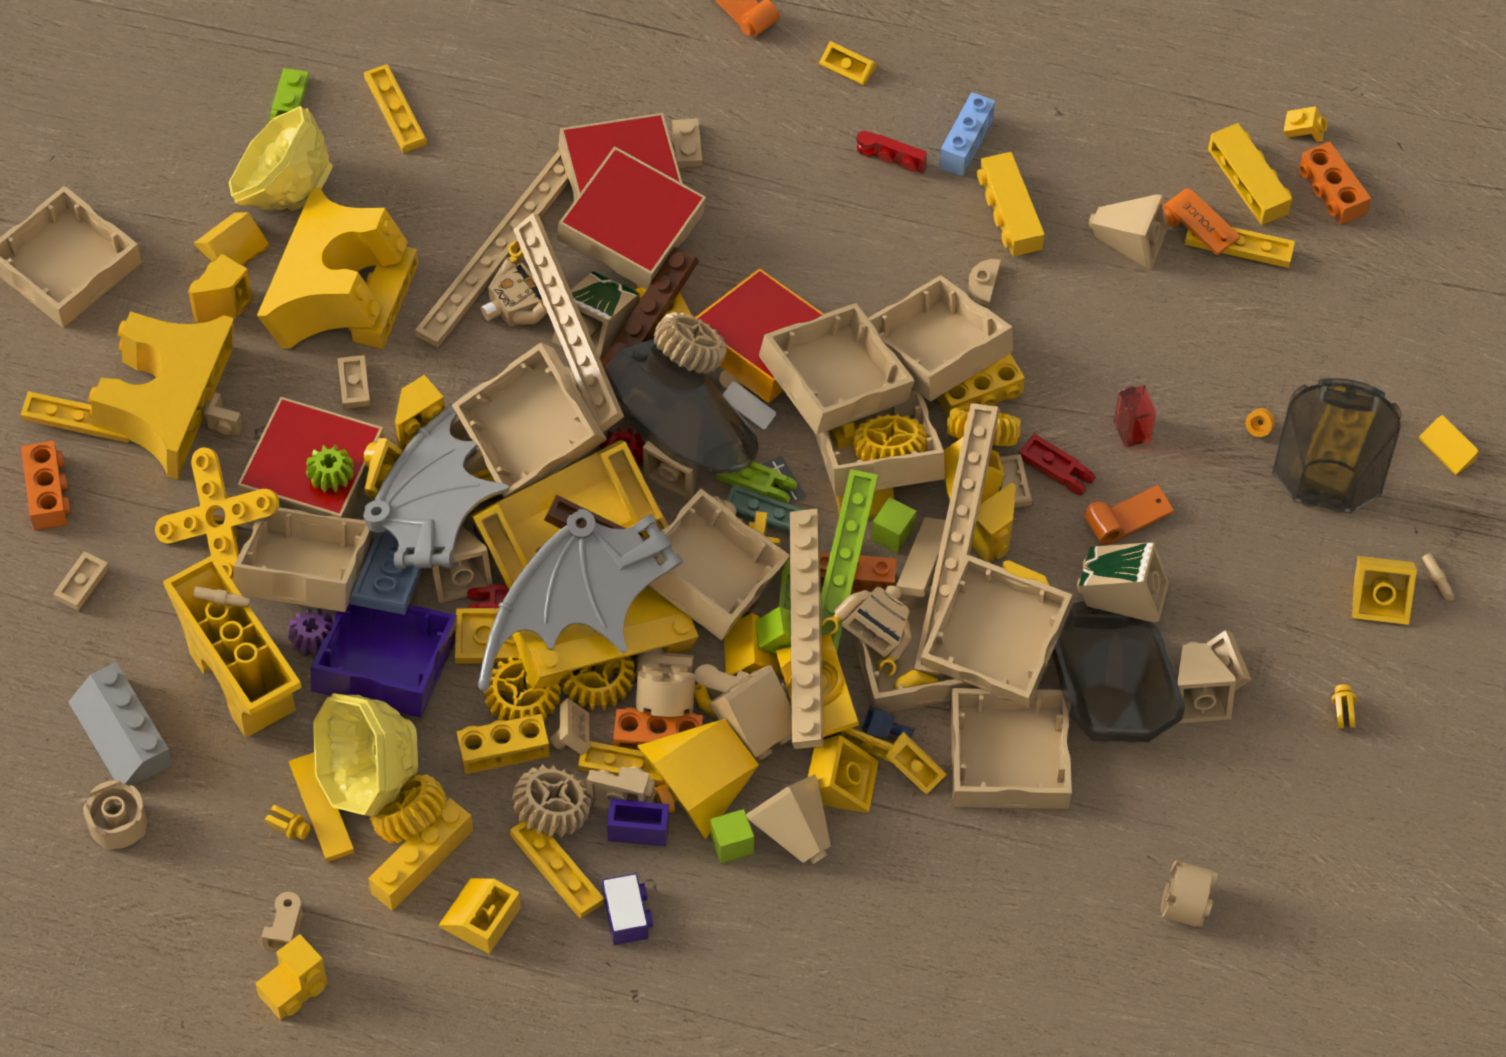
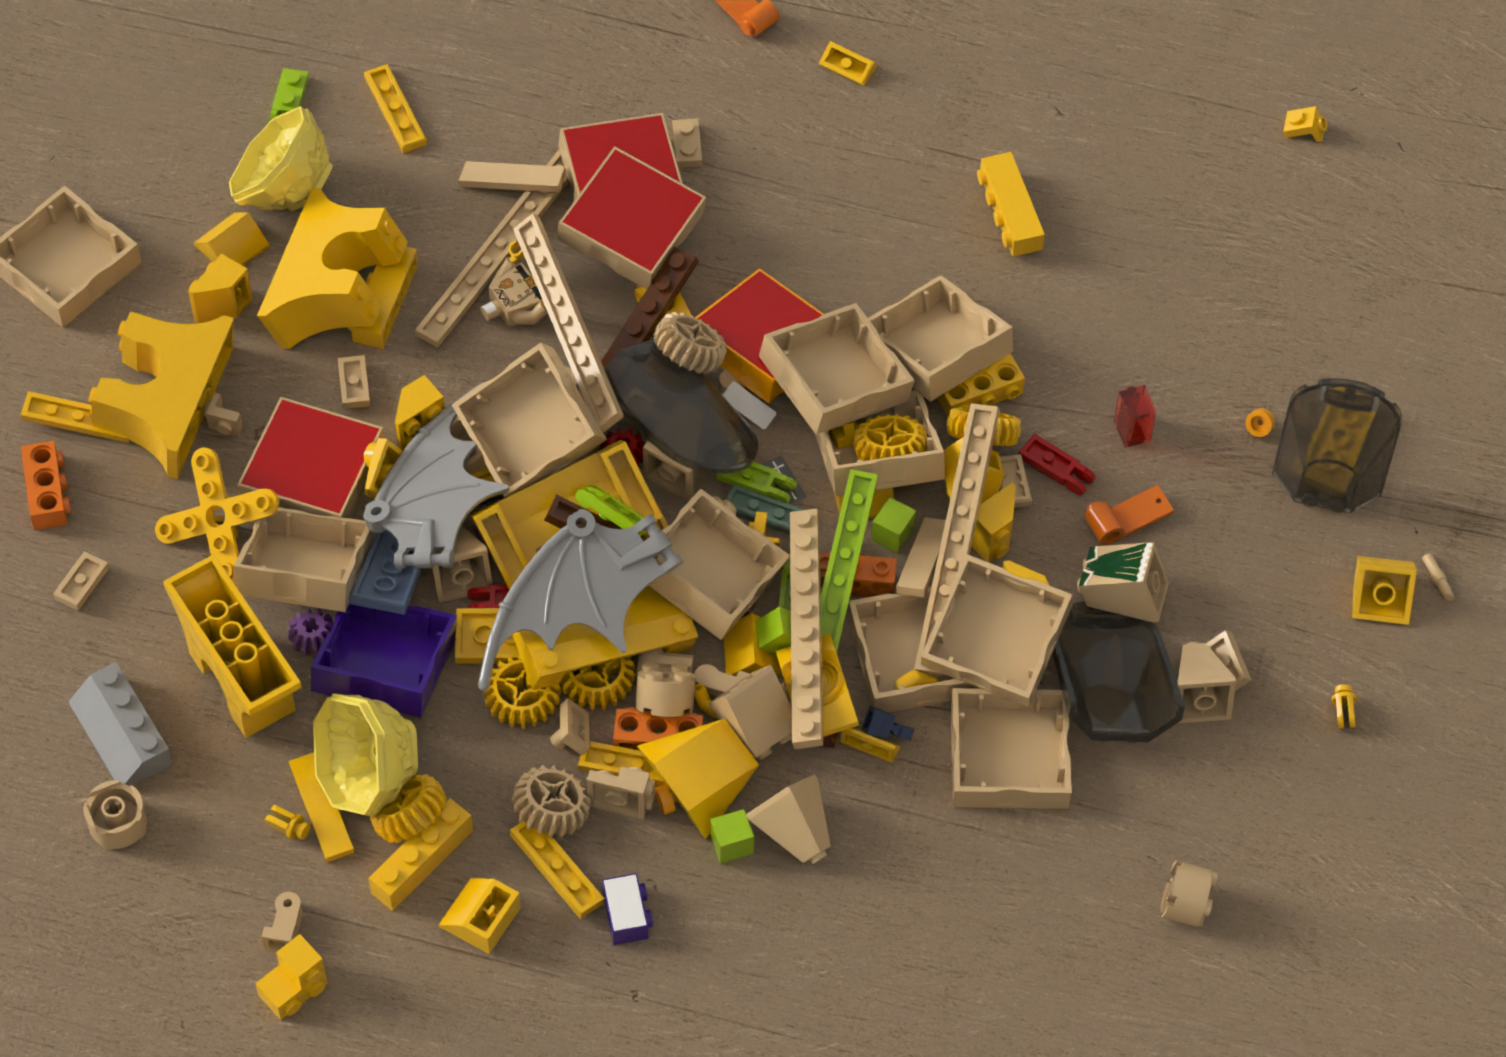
(220, 597): tan piece -> none
(329, 468): lime gear -> none
(496, 755): yellow brick -> none
(512, 176): none -> tan tile
(604, 309): tan slope -> none
(608, 507): none -> lime hinge
(638, 822): dark purple brick -> none
(844, 774): yellow slope -> none
(878, 621): tan torso -> none
(891, 151): red hinge -> none
(915, 763): yellow slope -> none
(967, 134): light blue brick -> none
(983, 280): tan plate -> none
(1132, 228): tan slope -> none
(1201, 220): orange door -> none
(1250, 174): yellow brick -> none
(1253, 247): yellow plate -> none
(1334, 183): orange brick -> none
(1449, 445): yellow slope -> none

